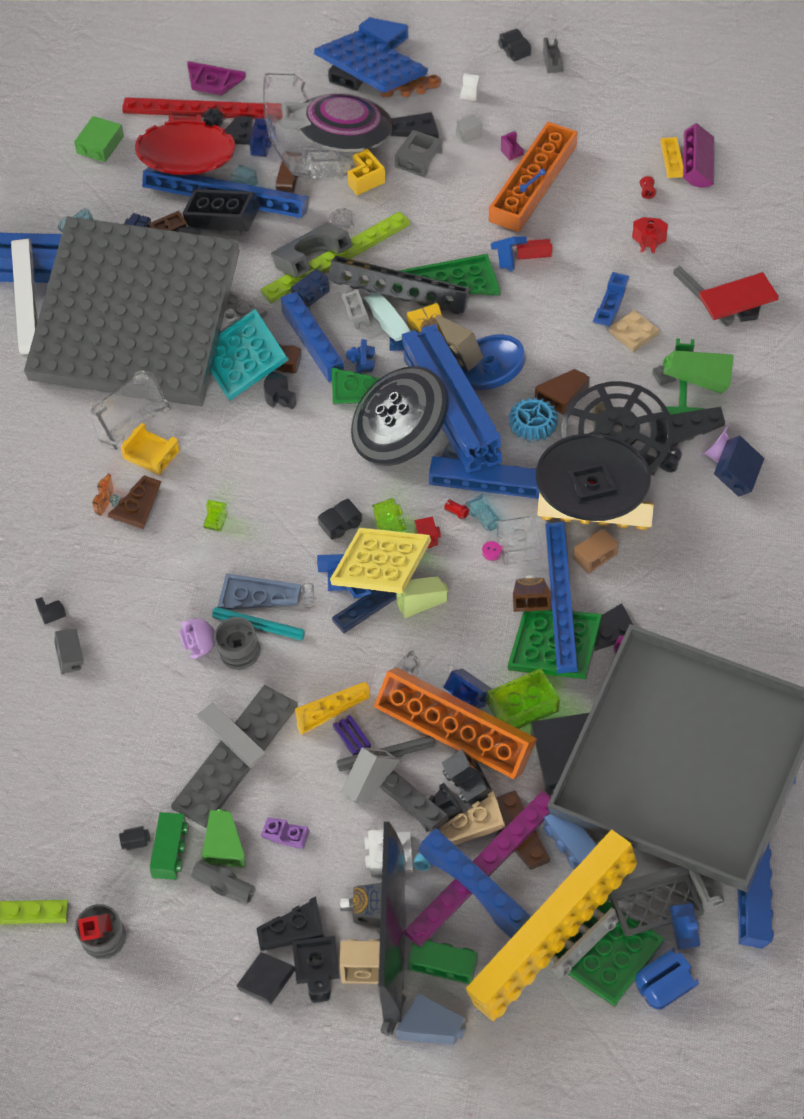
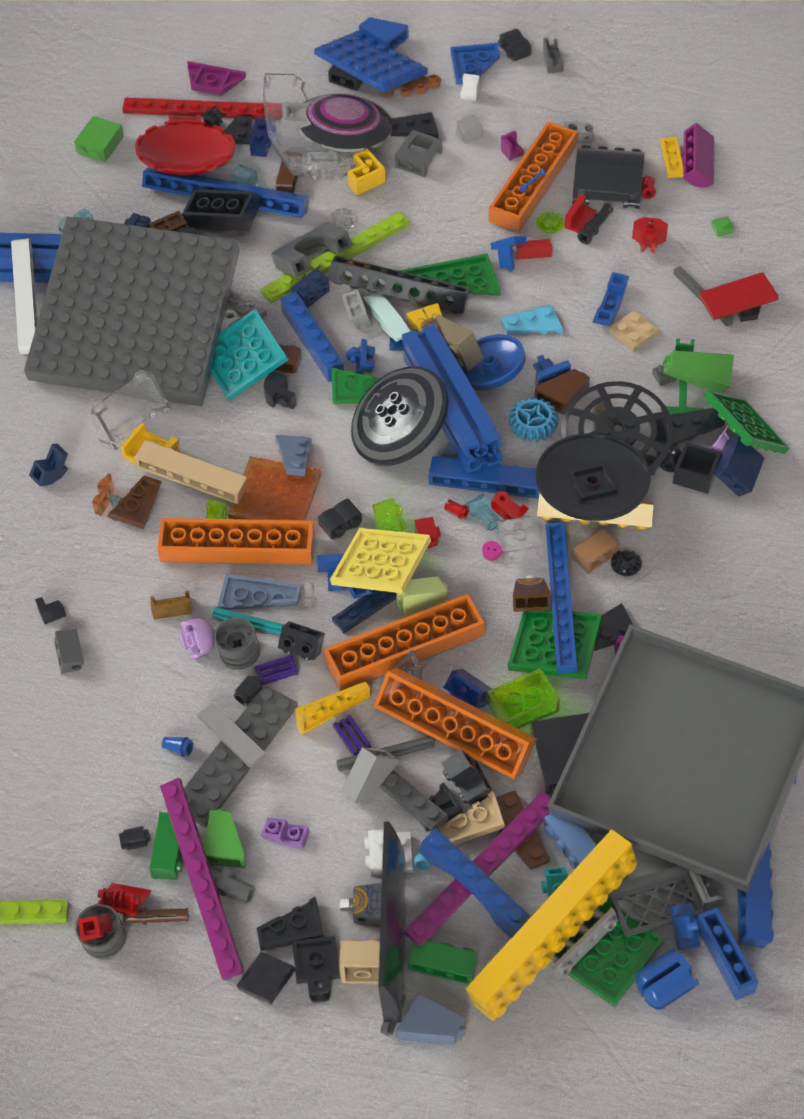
(52, 468): none -> dark blue brick
(123, 898): none -> red hinge
(171, 606): none -> pearl gold hinge
(179, 745): none -> blue cone
(181, 915): none -> reddish brown pin
(191, 471): none -> tan brick
(202, 879): none -> magenta plate
(236, 541): none -> orange brick
(248, 690): none -> black brick
(273, 493): none -> clear orange plate
(277, 673): none -> dark purple tile
(294, 453): none -> sand blue wing
(301, 640): none -> black brick
(384, 647): none -> orange brick
(473, 59): none -> blue plate
(506, 507): none -> red leg
(534, 320): none -> medium azure wing
(545, 226): none -> clear neon green gear
(547, 370): none -> blue piece
(553, 879): none -> teal brick
(579, 215): none -> red panel
(585, 131): none -> light grey leg
(592, 228): none -> black pin
(609, 175): none -> black hinge
(623, 568): none -> black gear
(696, 467): none -> black piece
(722, 226): none -> bright green plate
(726, 954): none -> blue brick
(745, 422): none -> green plate

